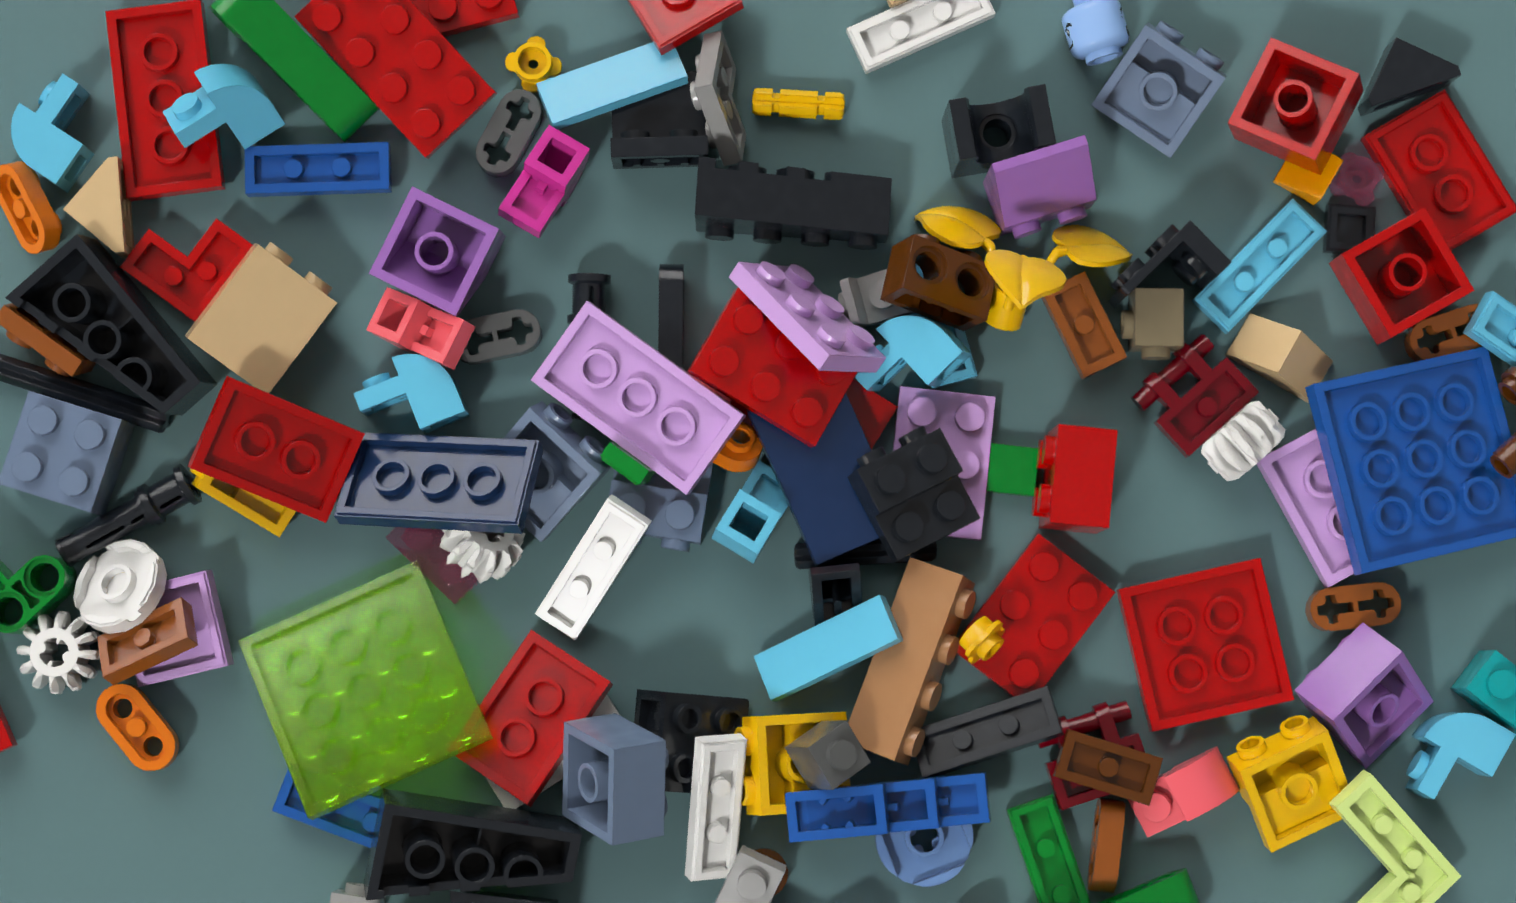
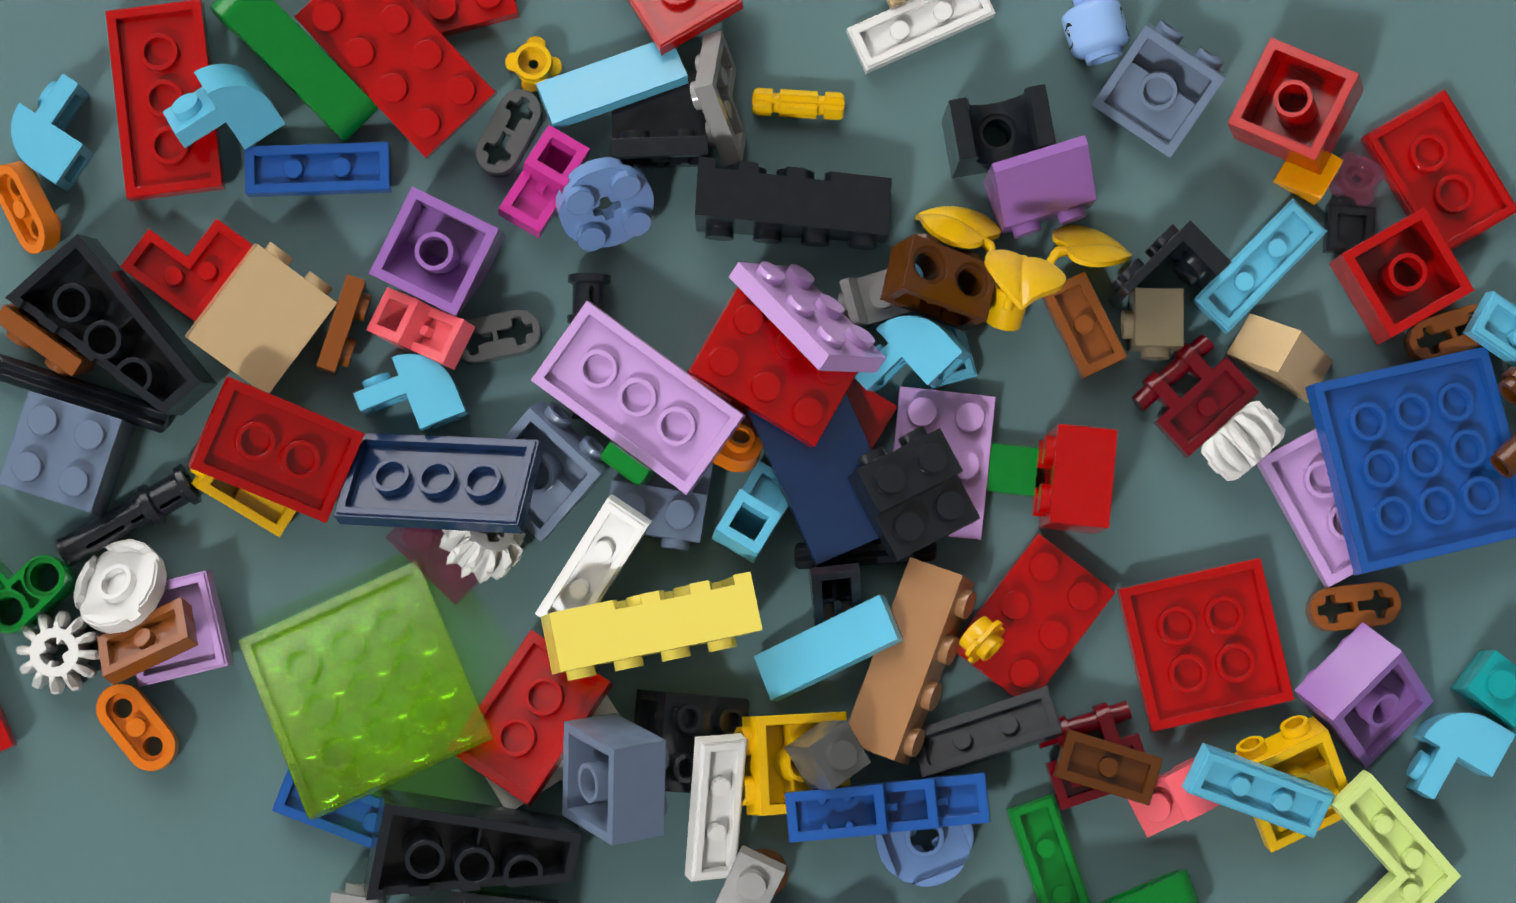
(104, 208): tan slope -> none
(351, 306): none -> dark orange plate
(610, 226): none -> medium blue plate
(651, 625): none -> light yellow wedge
(671, 312): black beam -> none
(1106, 845): dark orange beam -> none
(1258, 790): none -> medium azure tile
(1405, 74): black slope -> none

